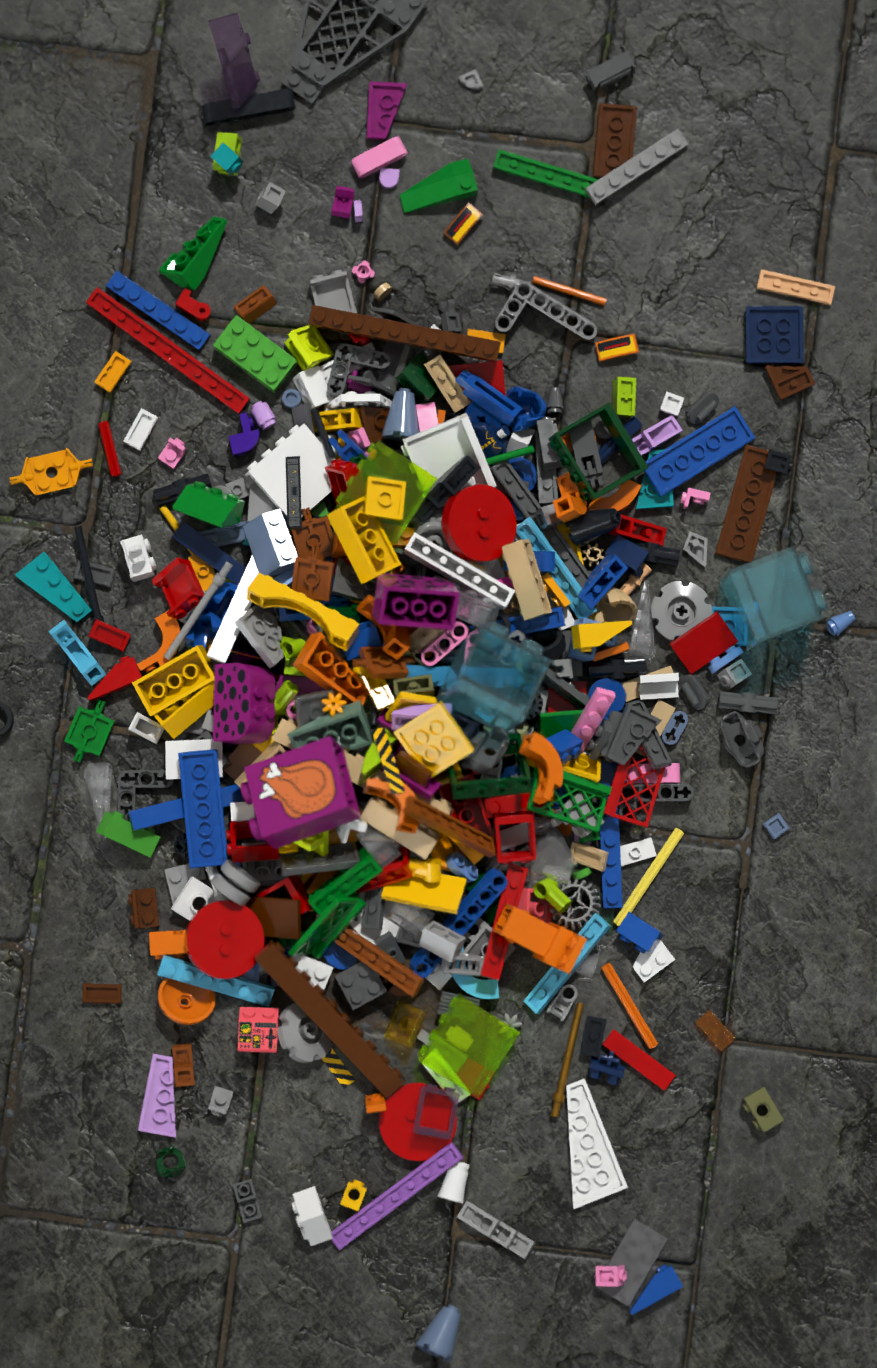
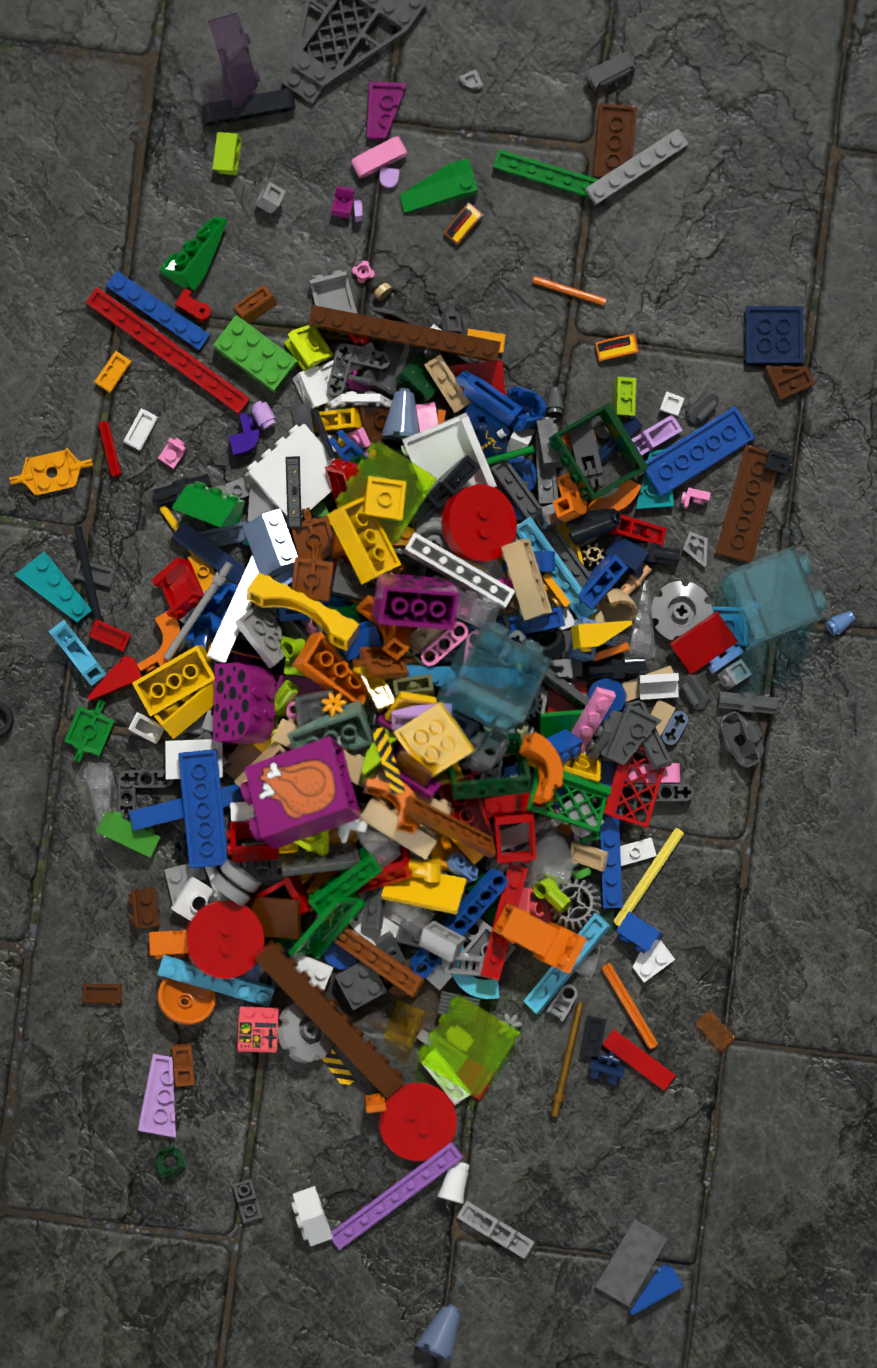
(138, 559): white hinge -> none
(220, 1101): light grey bracket -> none
(227, 159): teal brick -> none
(291, 398): sand blue tile -> none
(347, 1201): yellow brick -> none
(431, 1132): window -> none
(508, 282): light grey pin -> none
(545, 308): light grey beam -> none
(593, 1162): white wing -> none
(610, 1275): bright pink bracket -> none
(770, 1118): olive brick -> none
(776, 826): sand blue tile -> none
(795, 287): light nougat tile -> none

